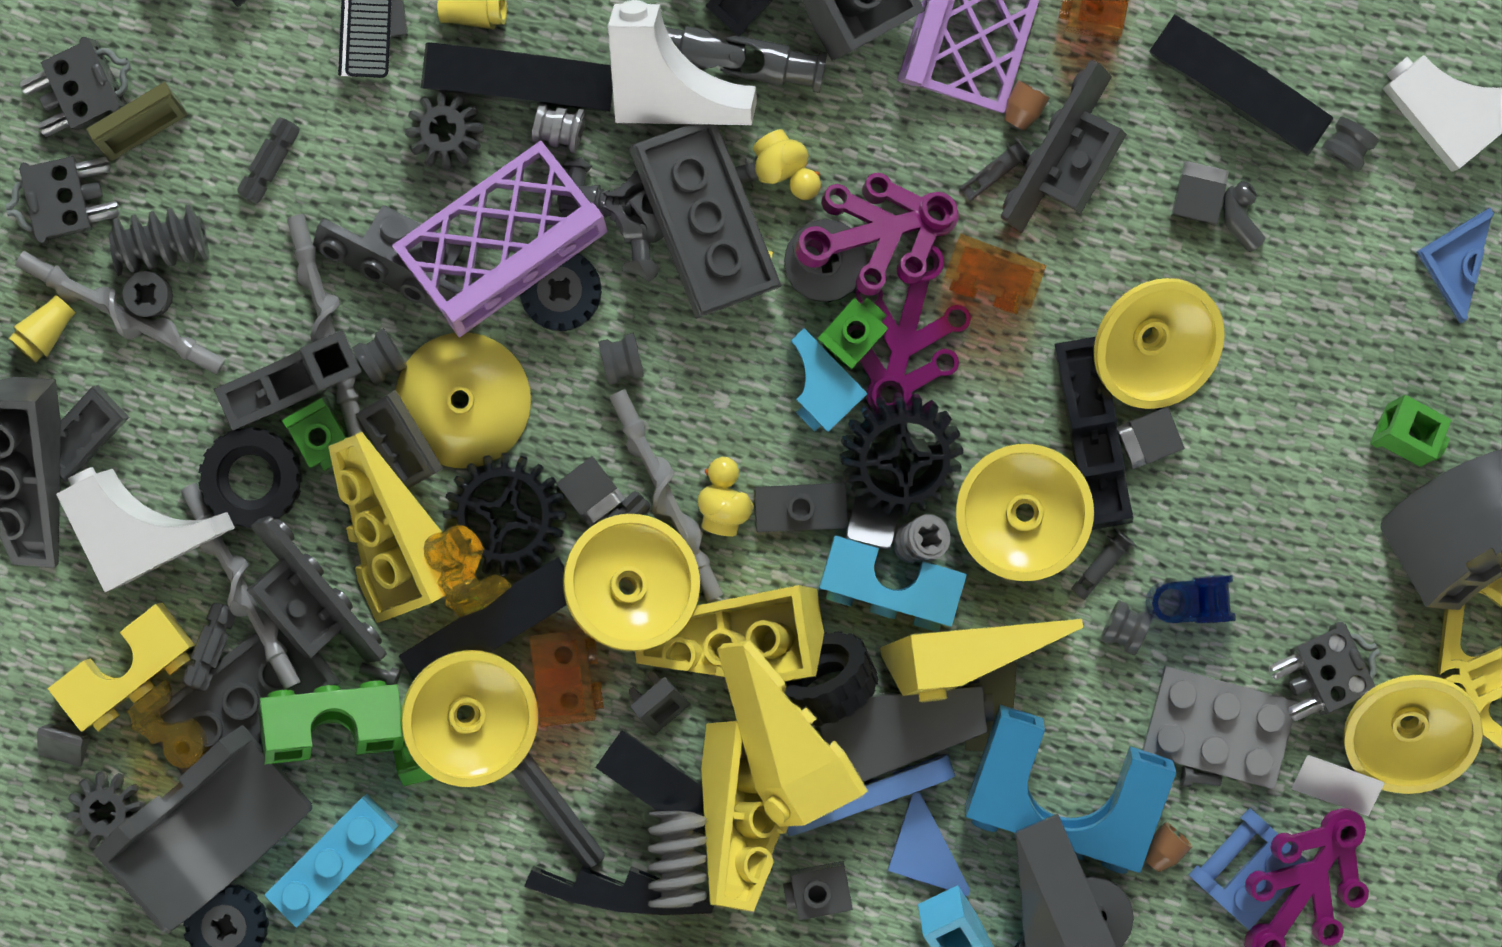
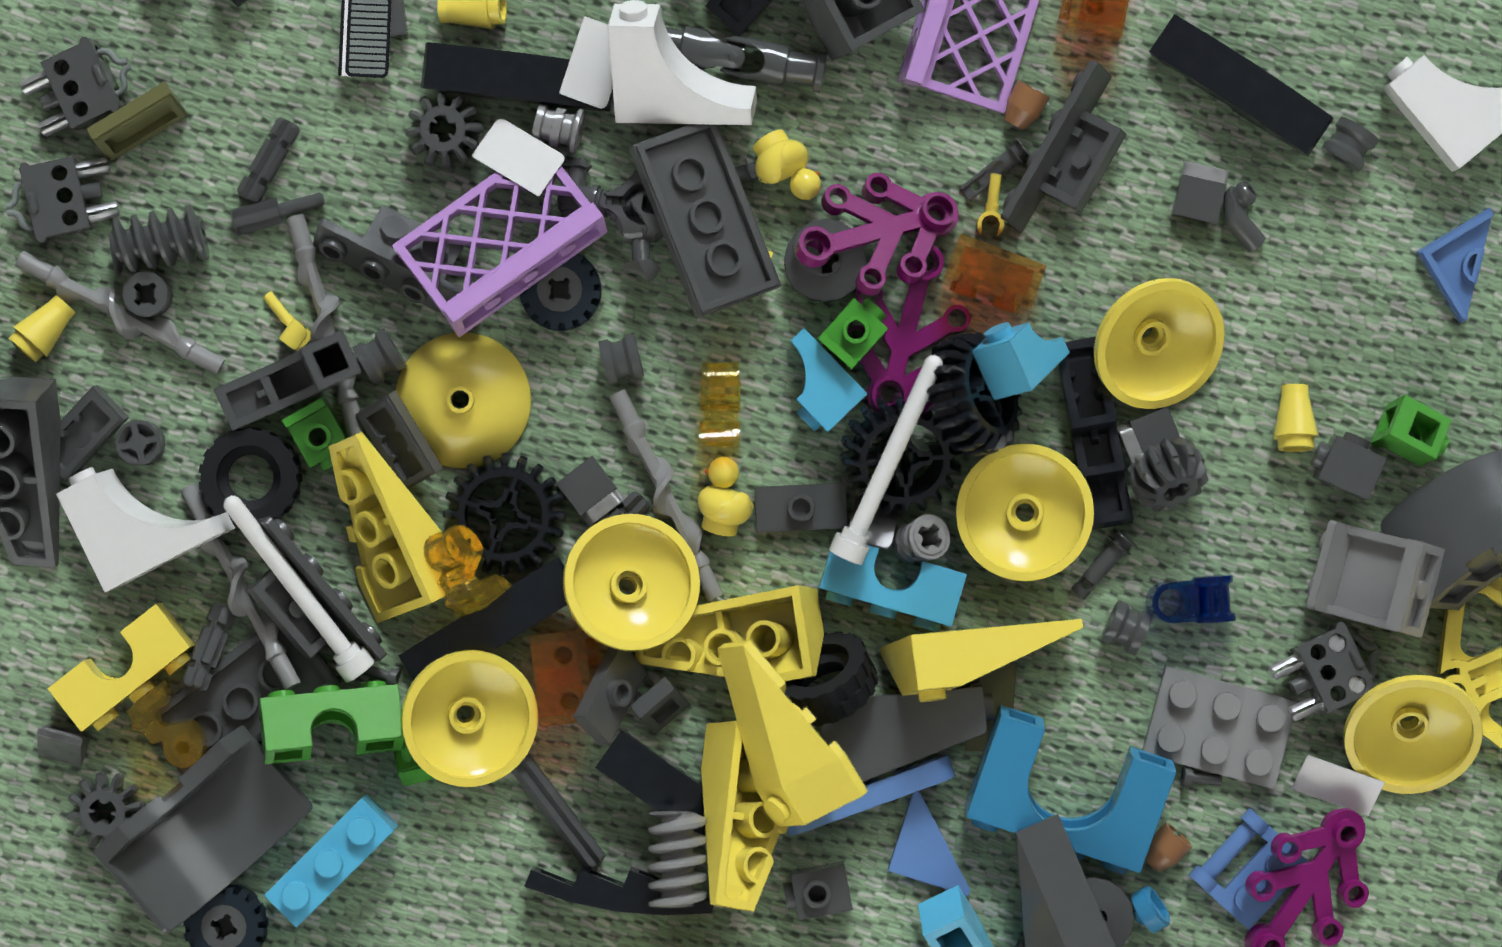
(131, 443): none -> dark grey wheel
(270, 213): none -> dark grey axle
(295, 333): none -> light yellow hand
(350, 658): none -> white piece
(518, 156): none -> white sticker
(589, 68): none -> white sticker
(609, 695): none -> dark grey plate
(720, 405): none -> clear yellow leg
(853, 539): none -> white piece
(964, 403): none -> black gear
(992, 205): none -> light yellow hand
(1016, 358): none -> medium azure arch
(1150, 909): none -> dark azure tile
(1168, 474): none -> dark grey gear
(1295, 420): none -> light yellow cone
(1348, 465): none -> dark grey brick
(1375, 578): none -> light grey panel

